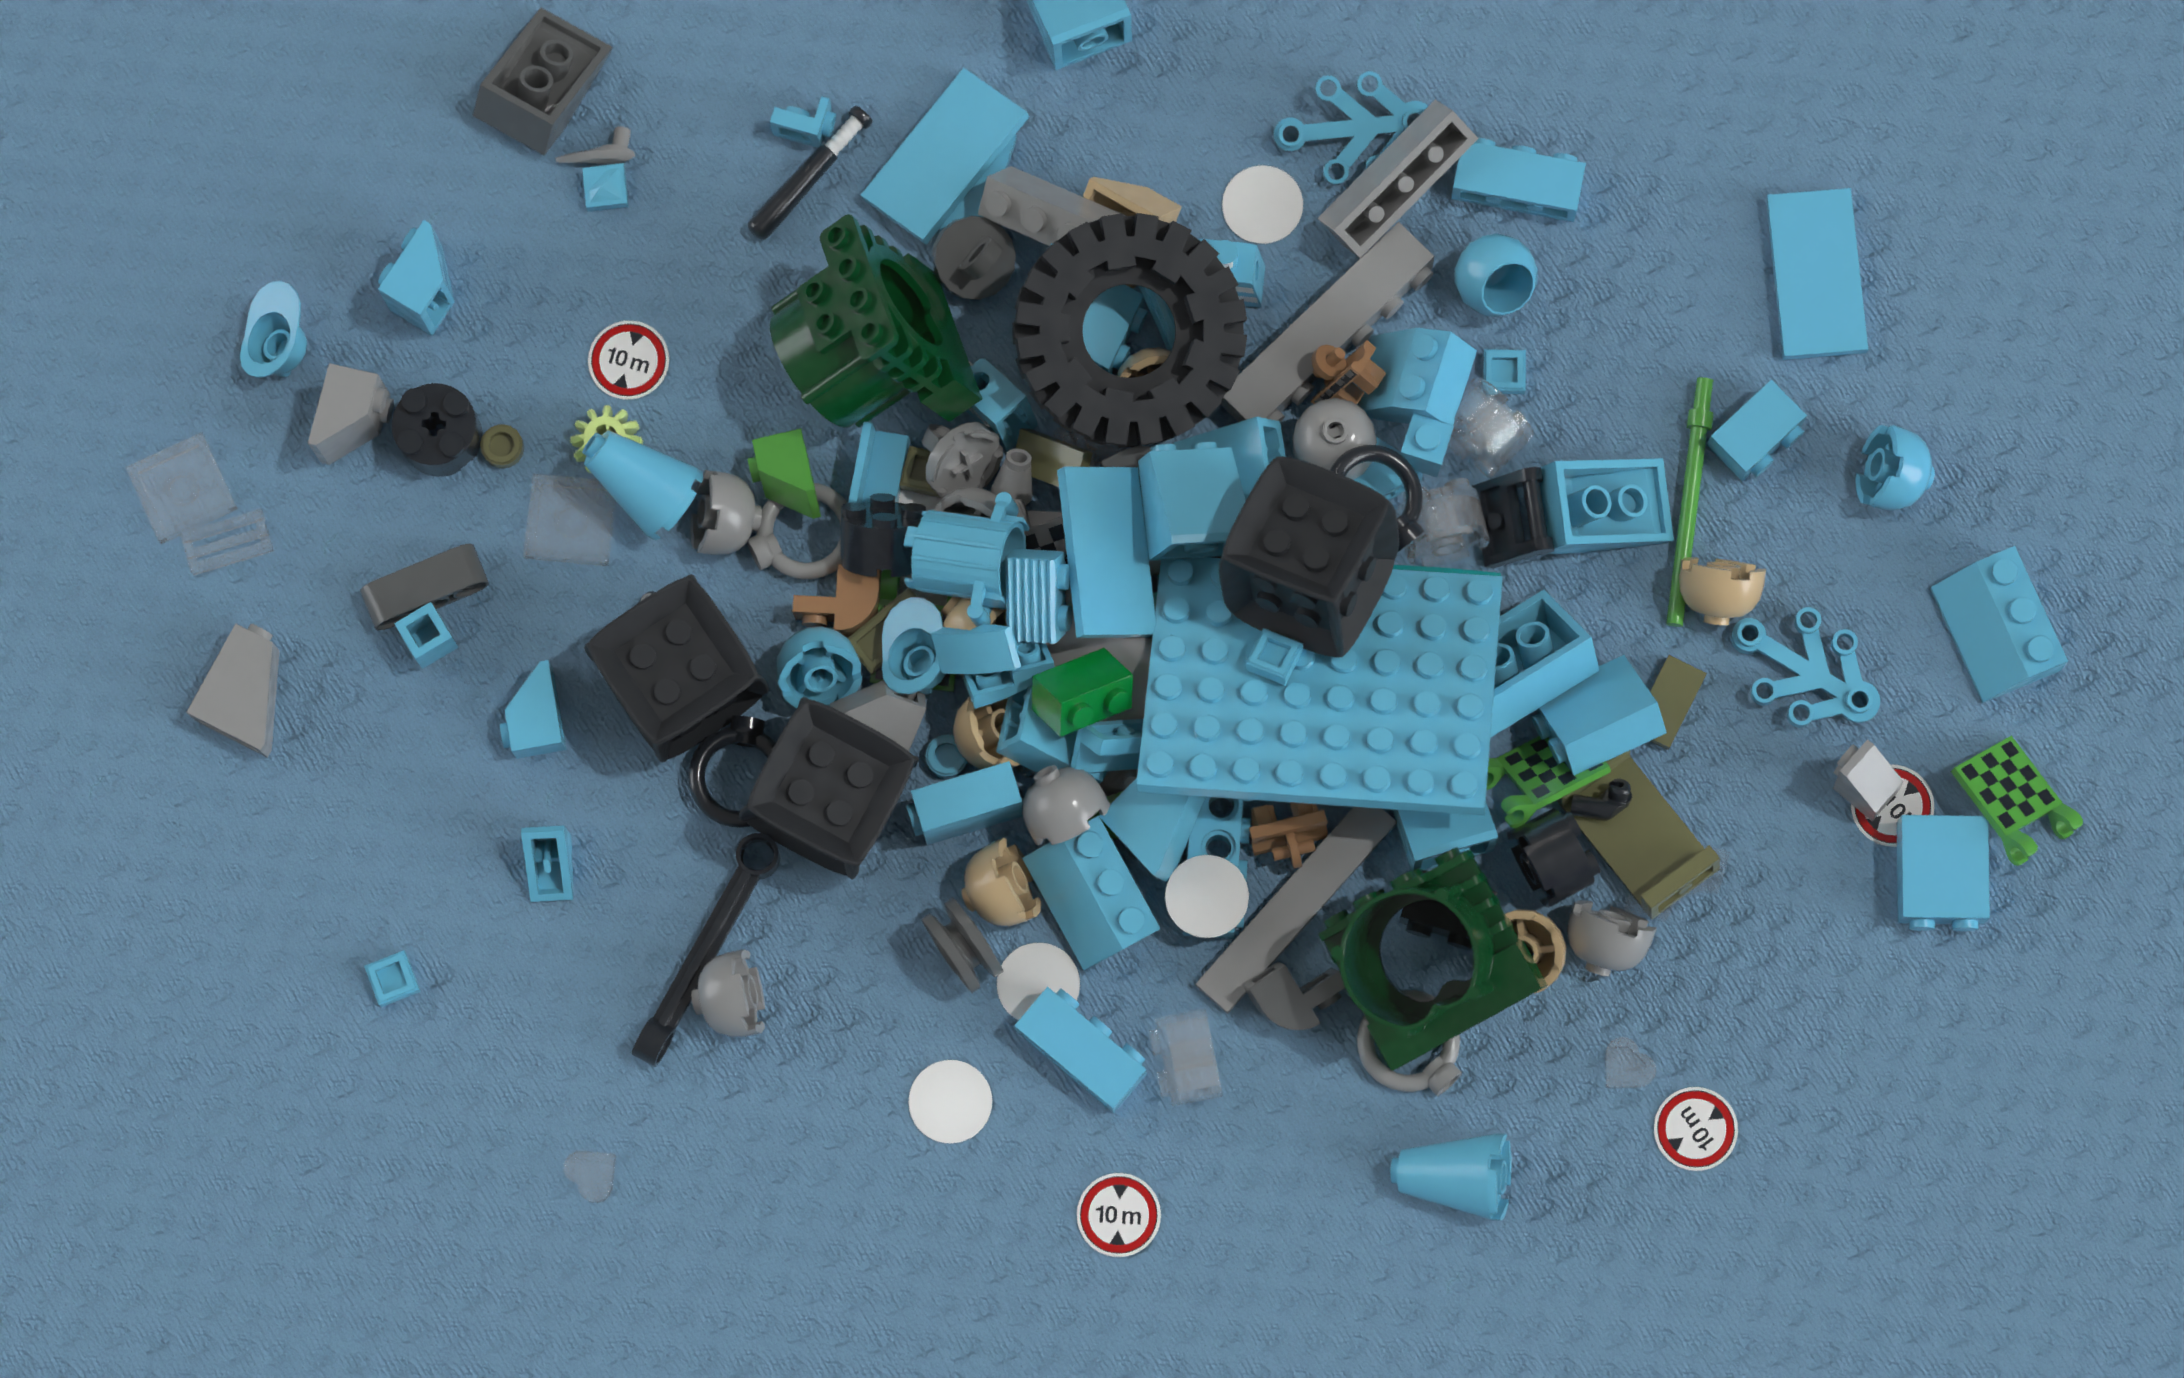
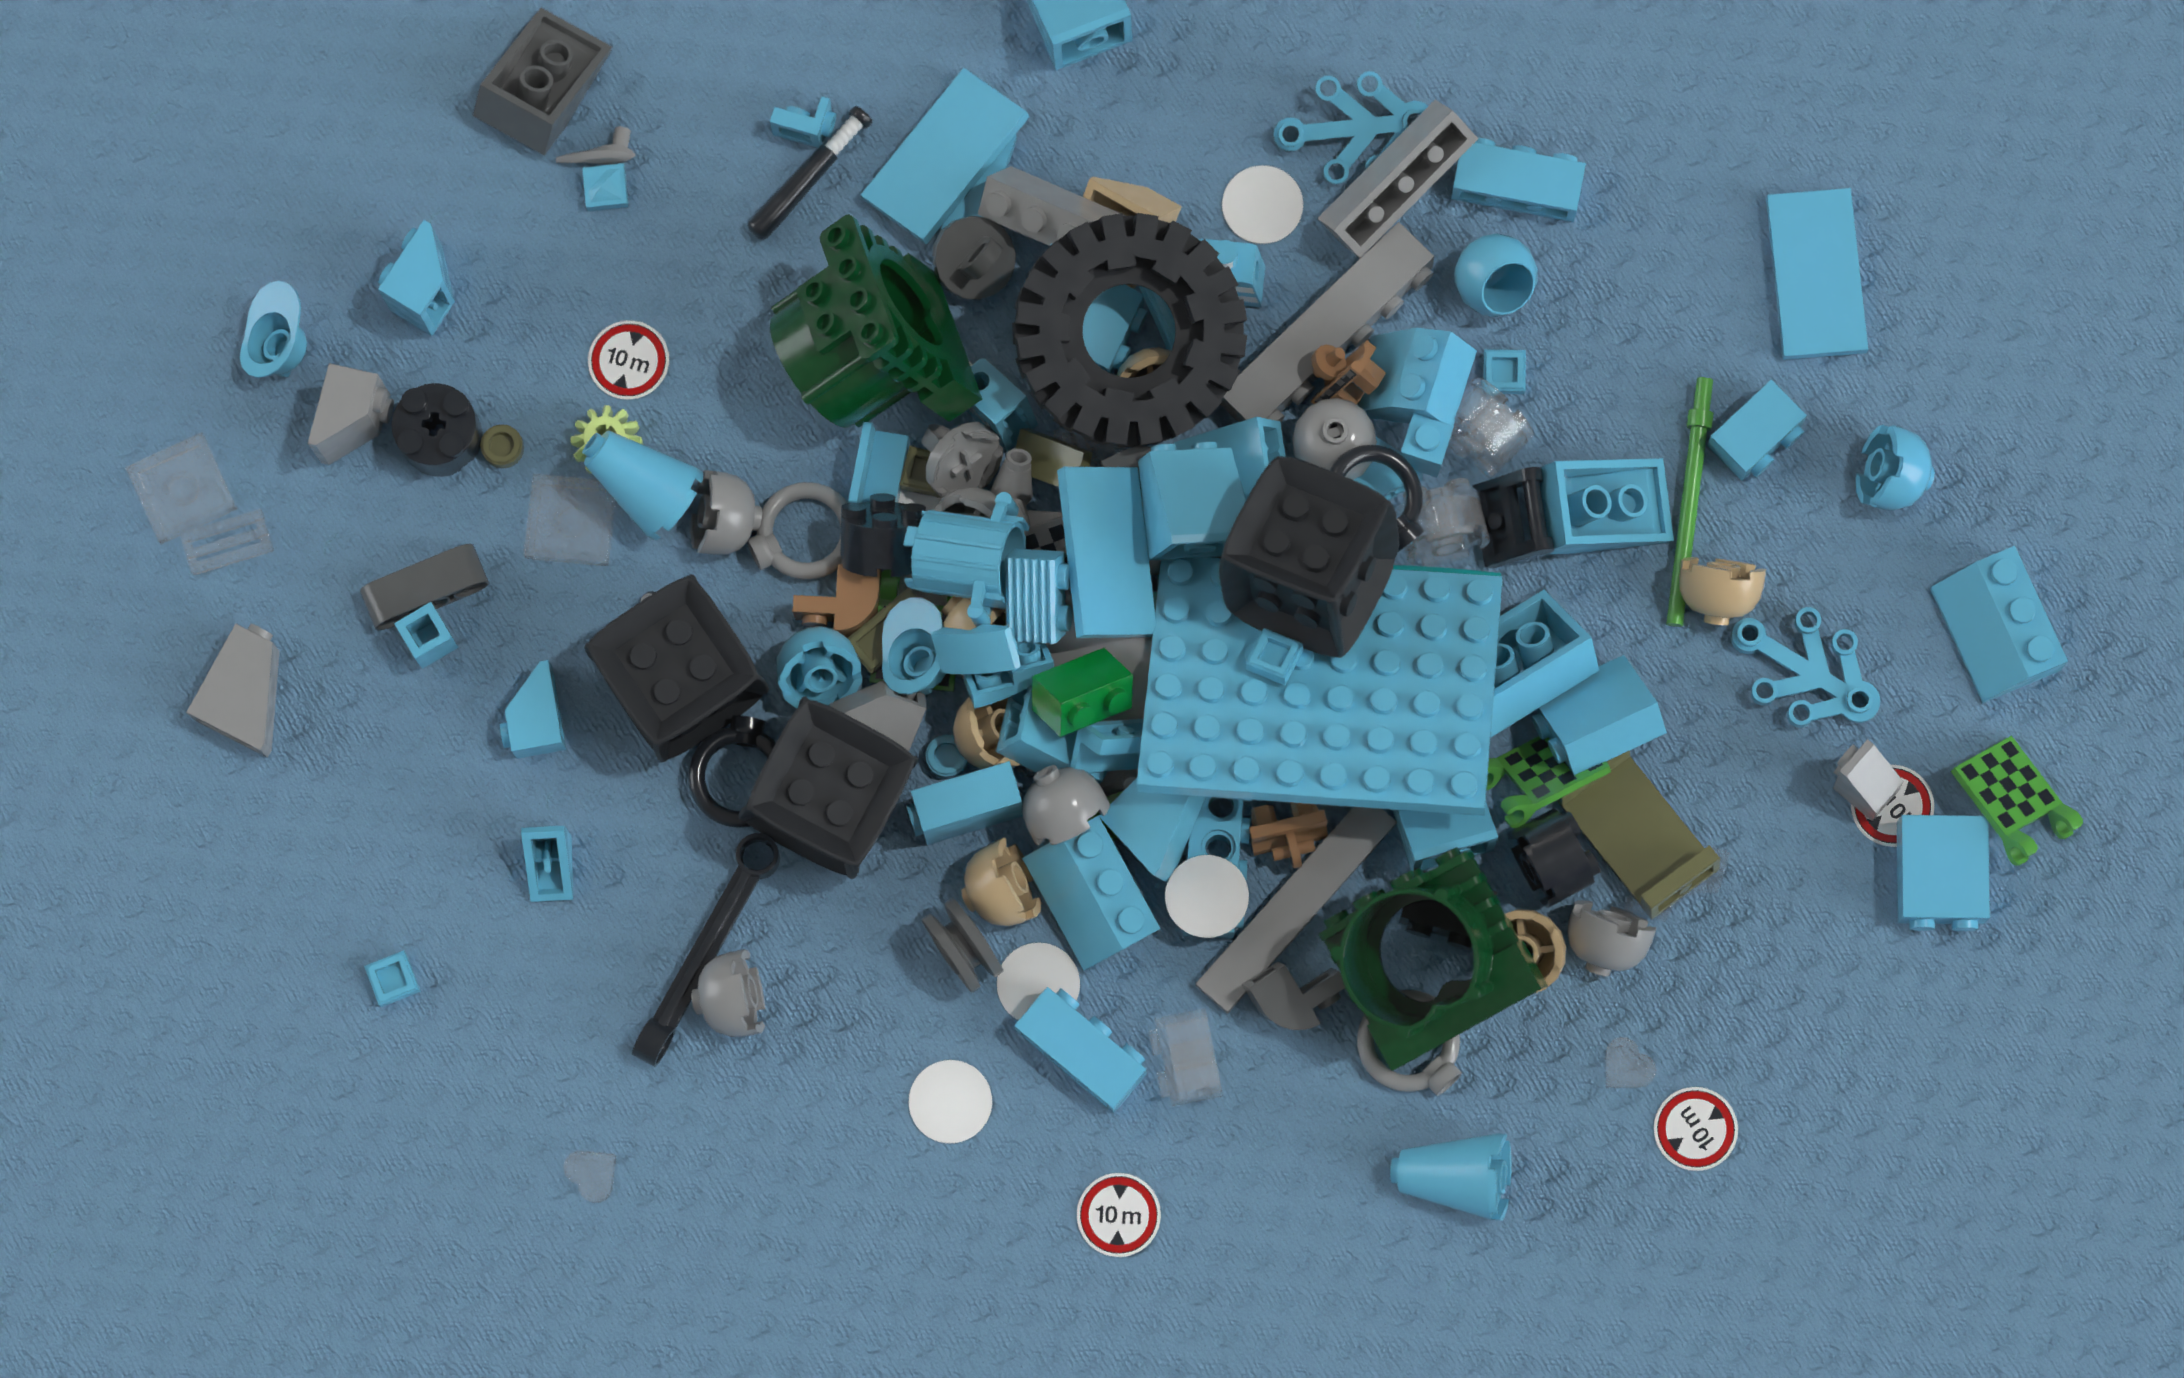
(785, 471): bright green slope -> none
(1606, 805): black arm -> none
(1675, 692): olive tile -> none

